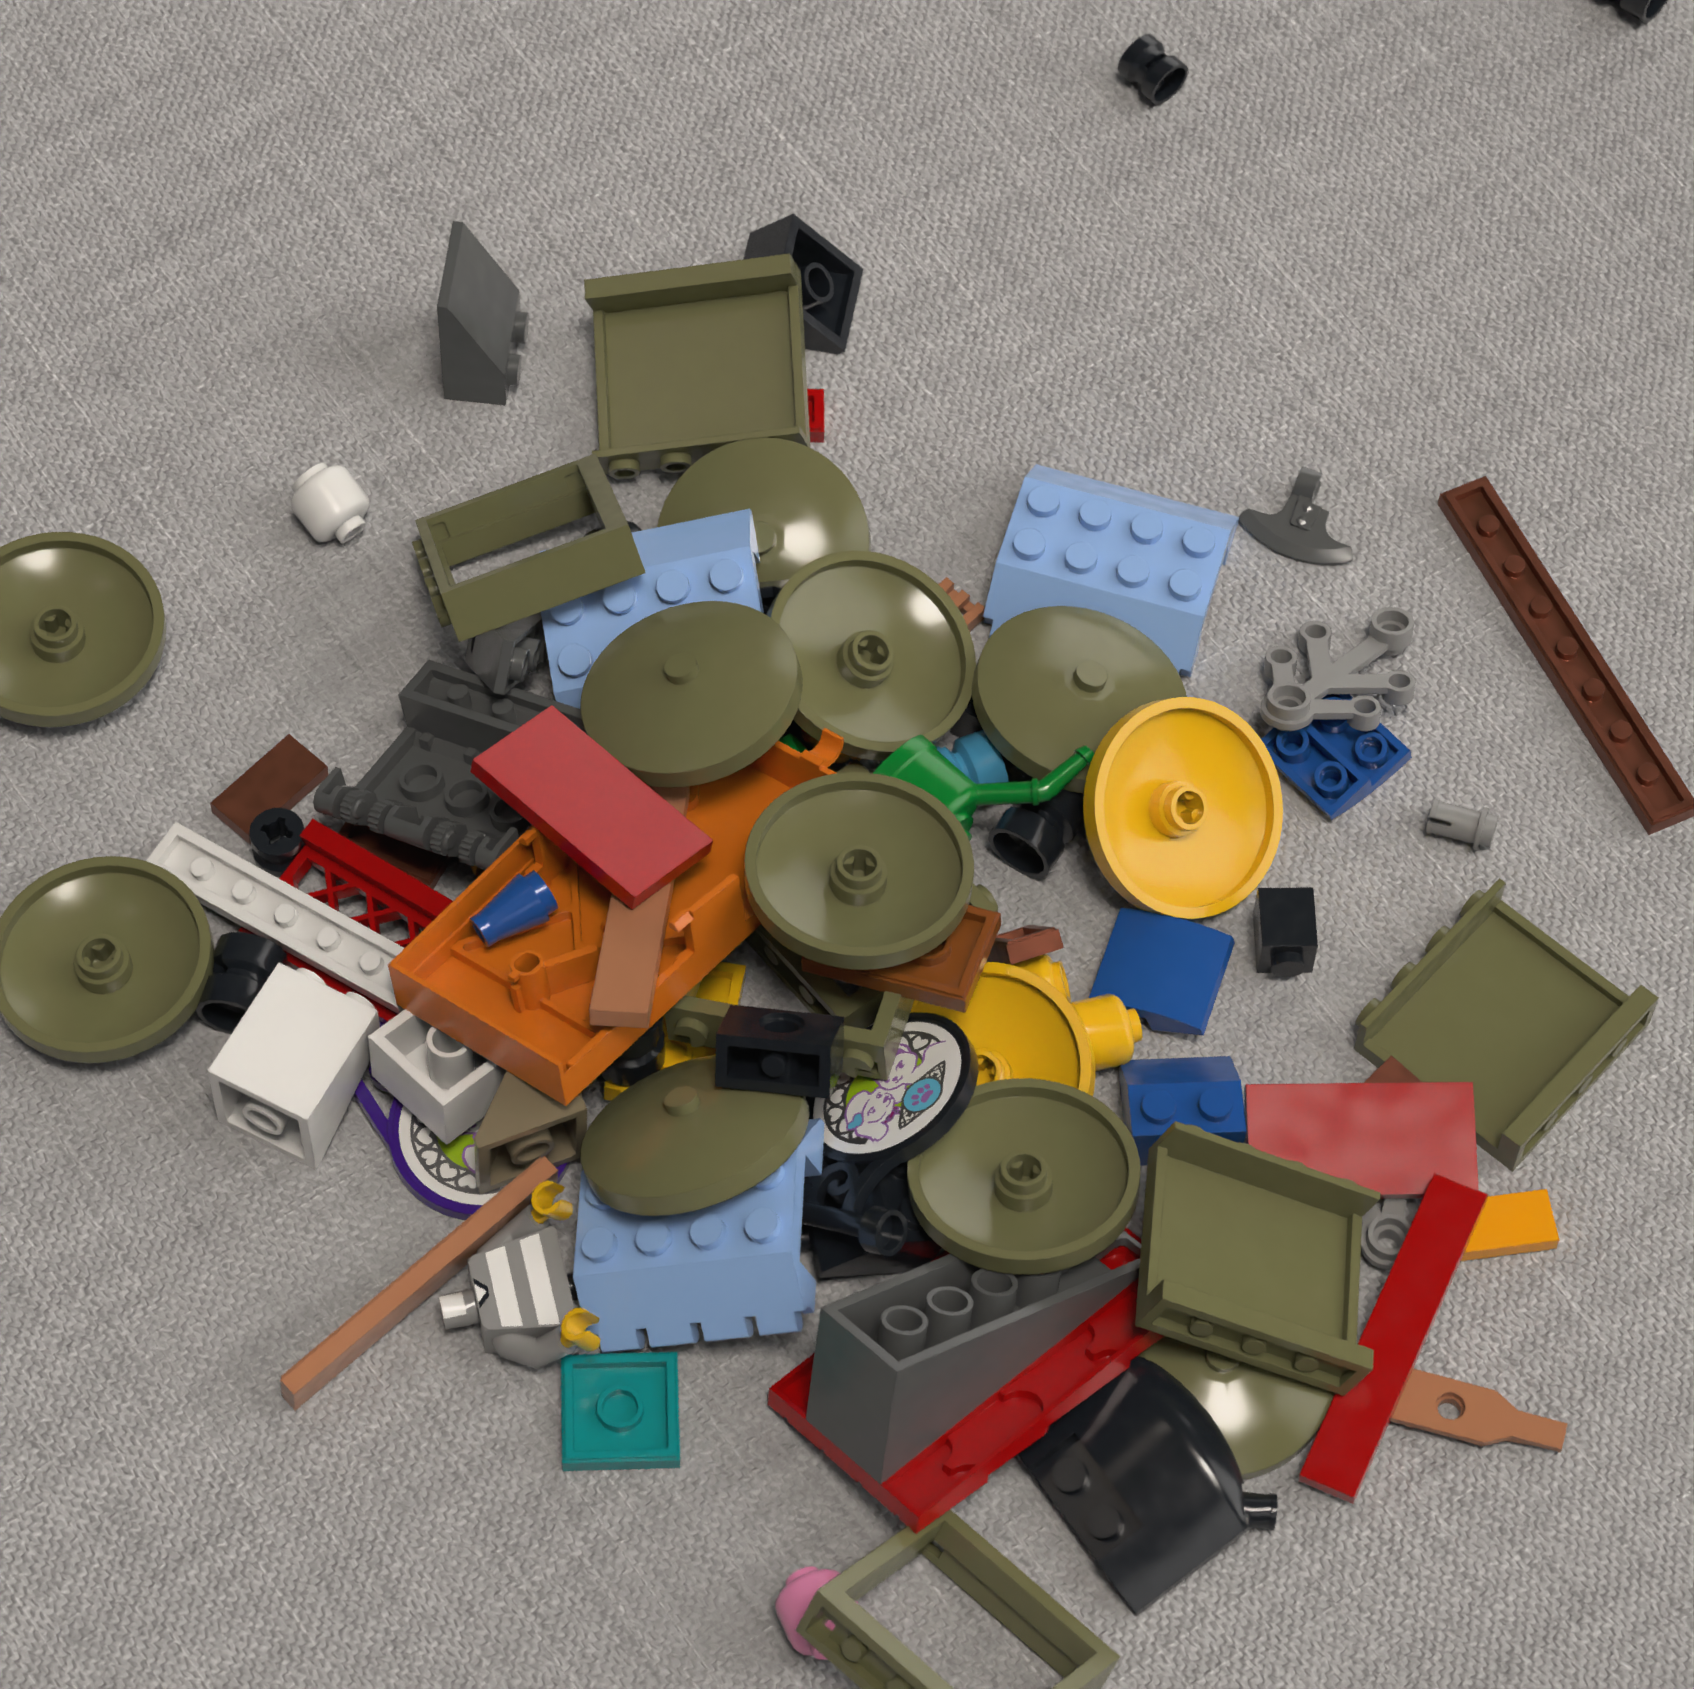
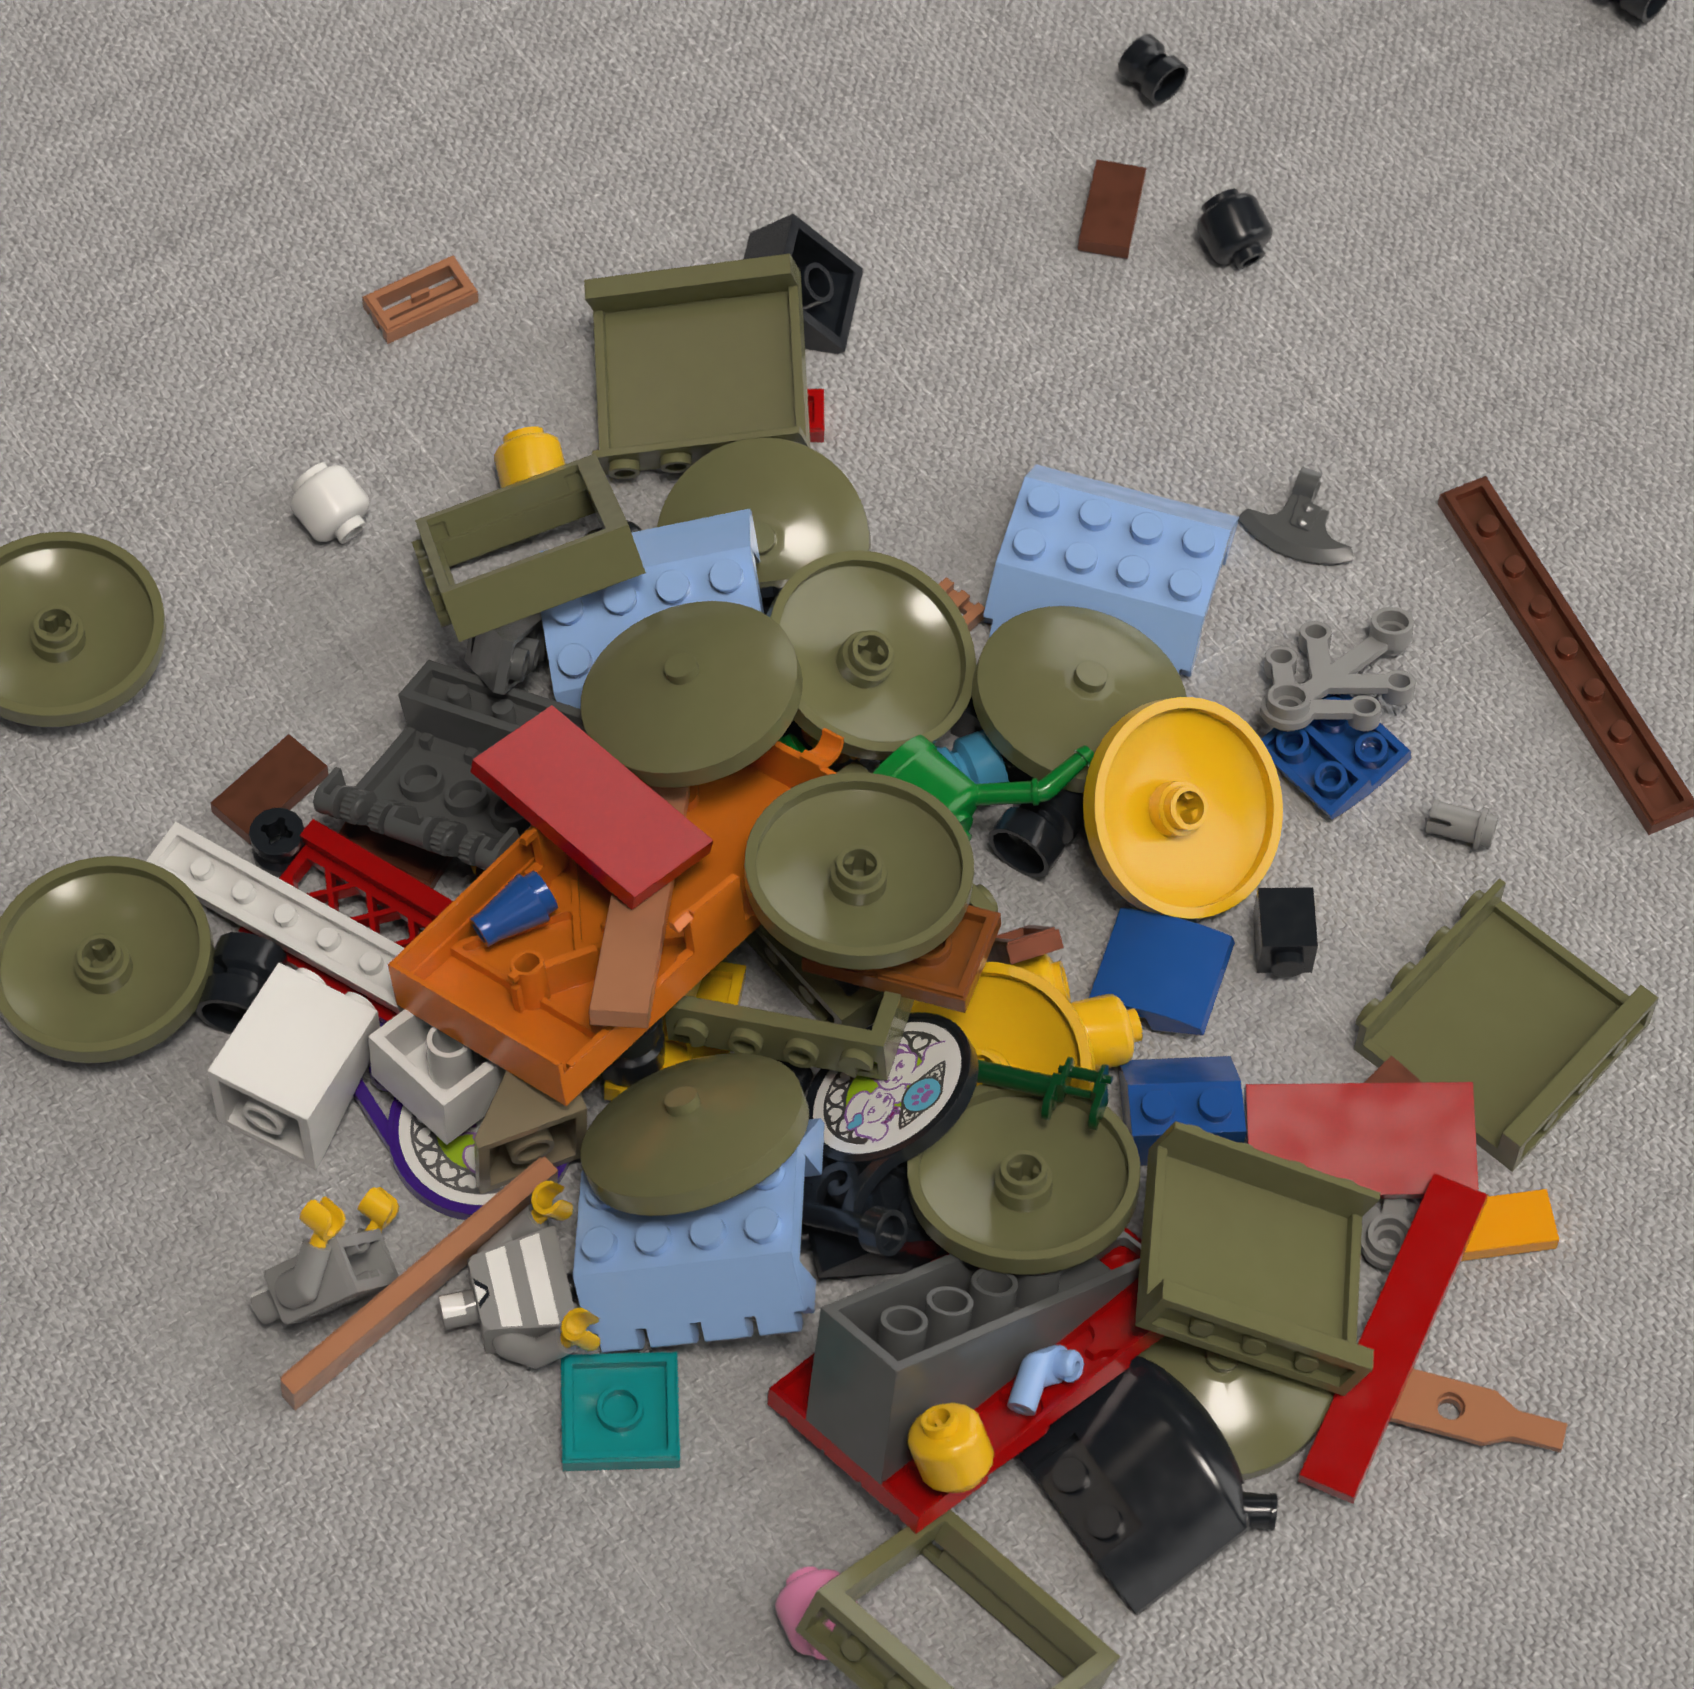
(331, 1271): none -> light grey torso
(424, 305): none -> nougat tile
(478, 323): dark grey slope -> none
(527, 454): none -> yellow head
(779, 1051): black brick -> none
(950, 1447): none -> yellow head
(1041, 1370): none -> light blue arm
(1053, 1086): none -> dark green piece
(1112, 208): none -> copper tile
(1234, 228): none -> black head

